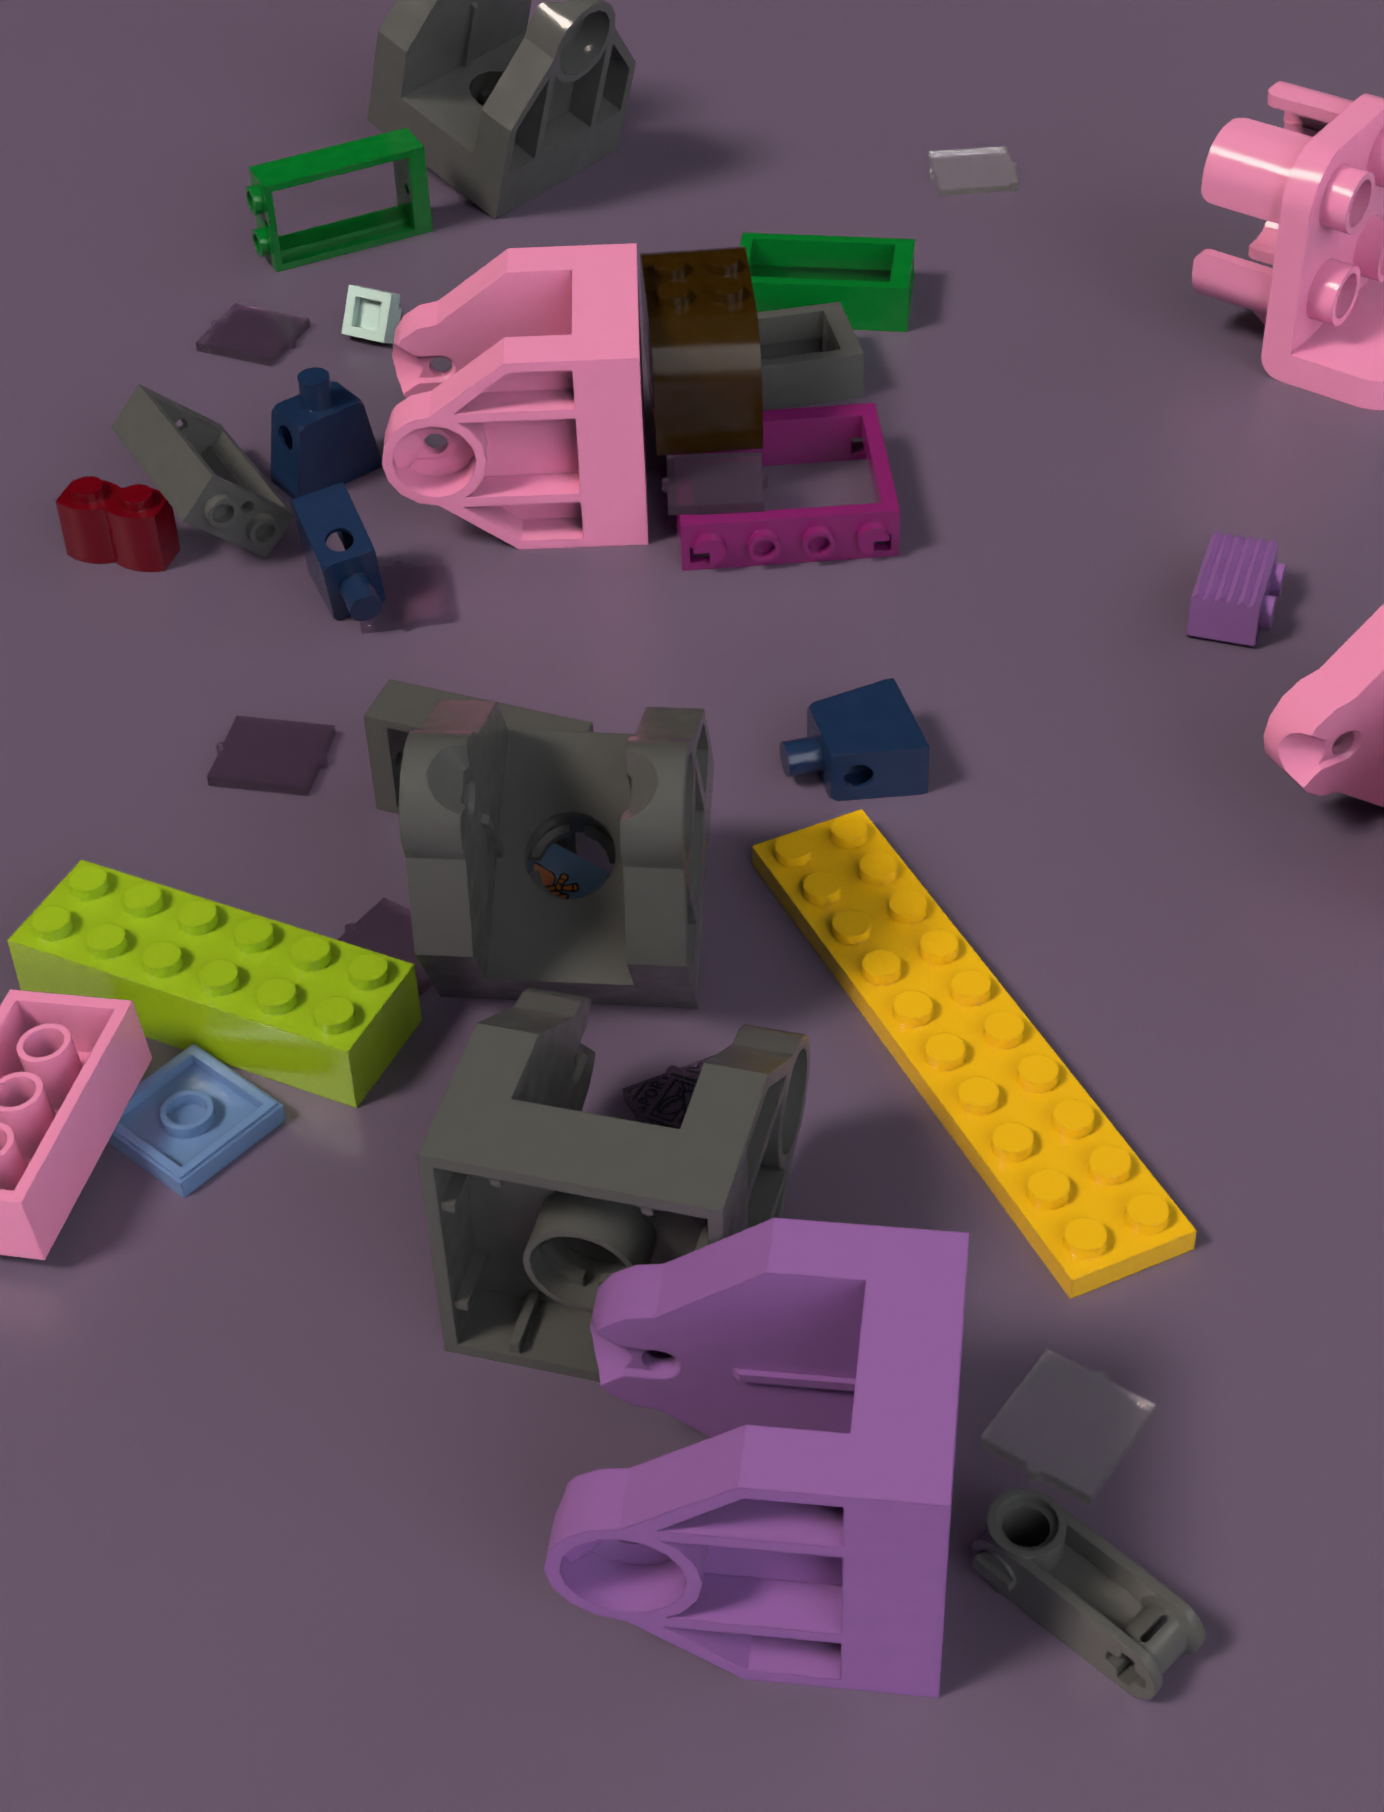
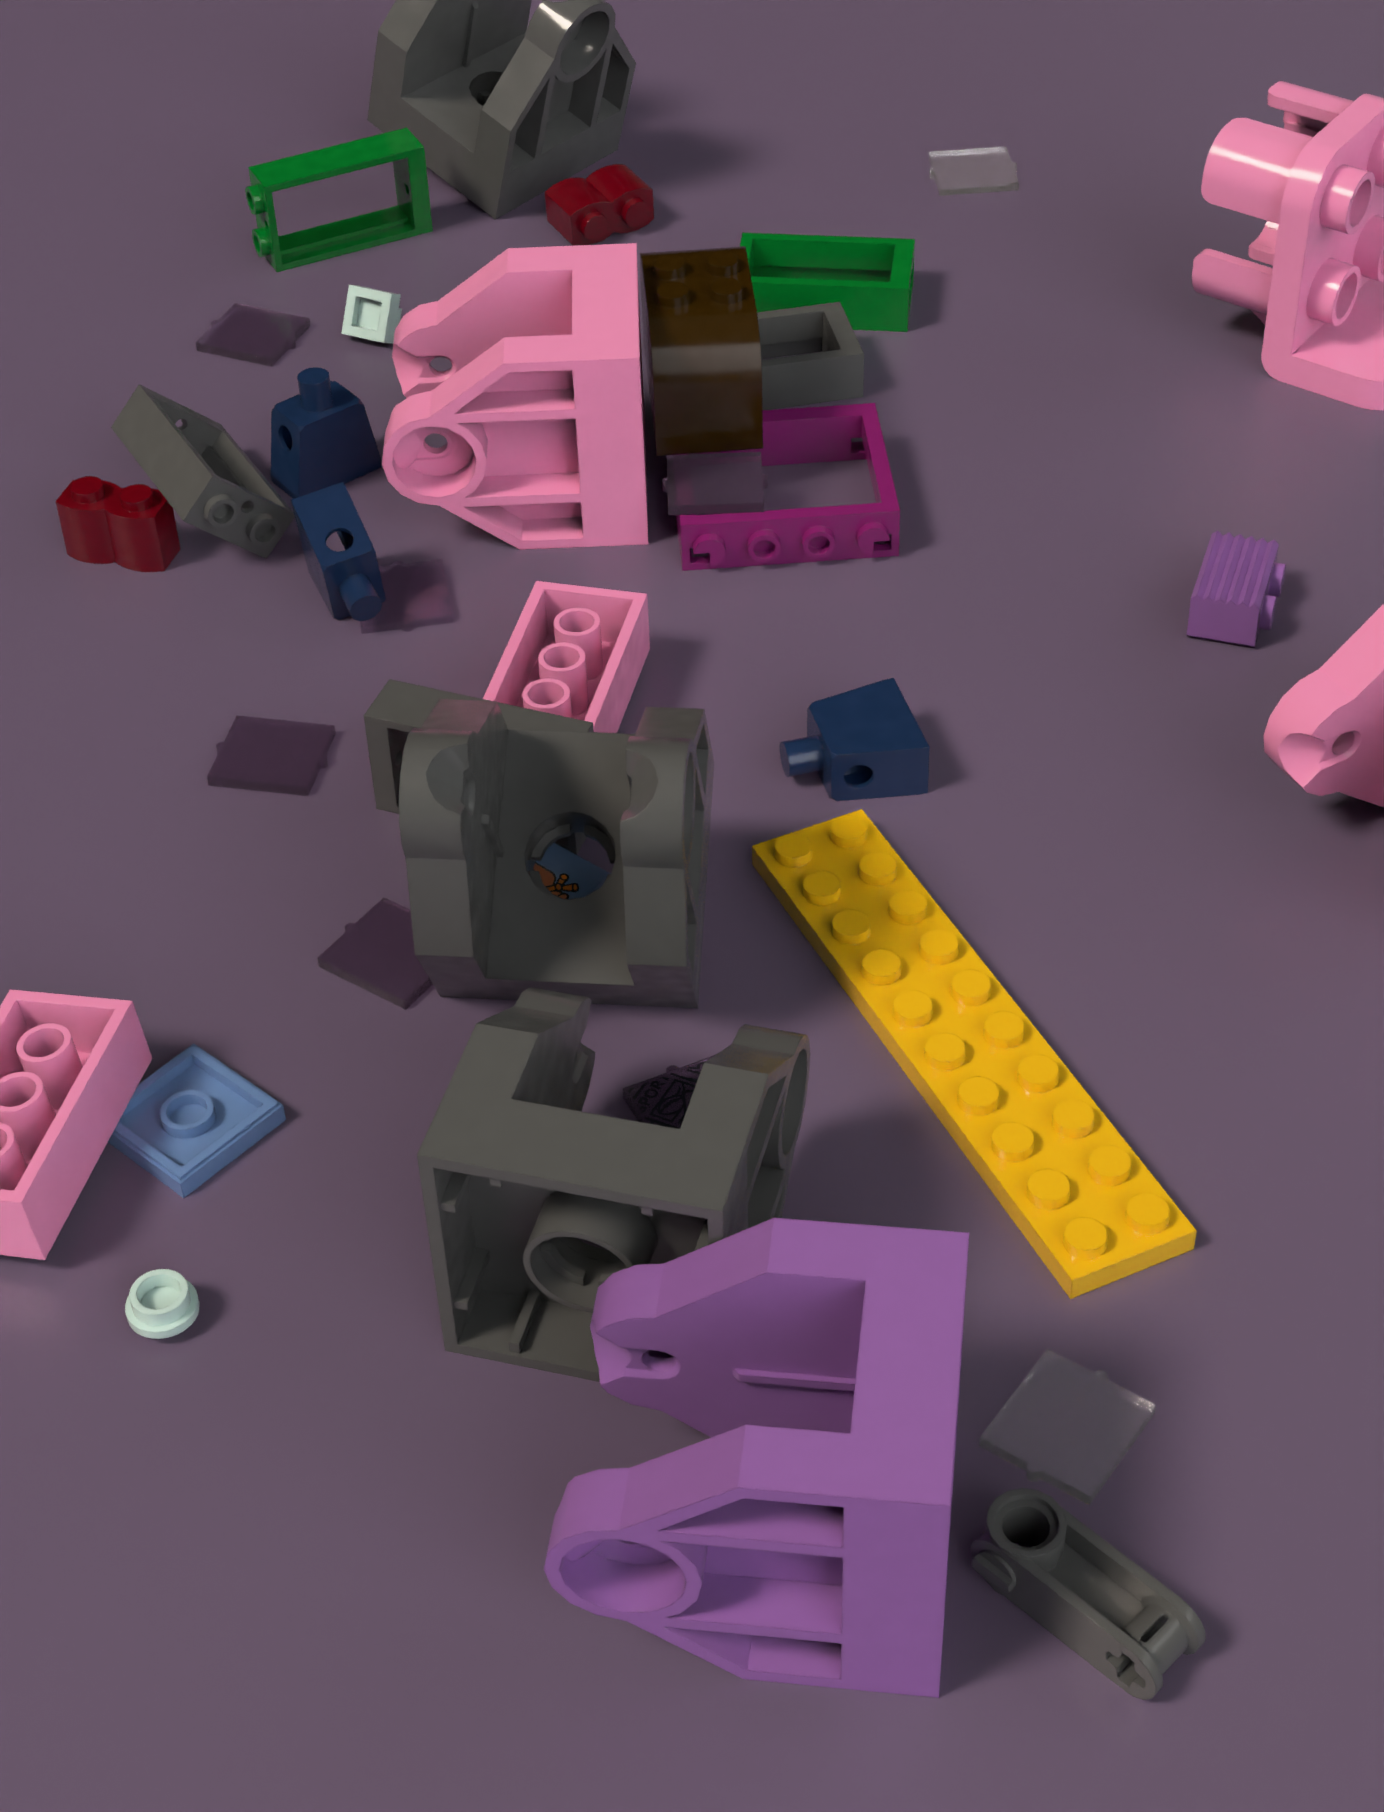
(161, 1304): none -> light aqua plate
(223, 980): lime brick -> none
(575, 654): none -> bright pink brick
(599, 205): none -> dark red brick

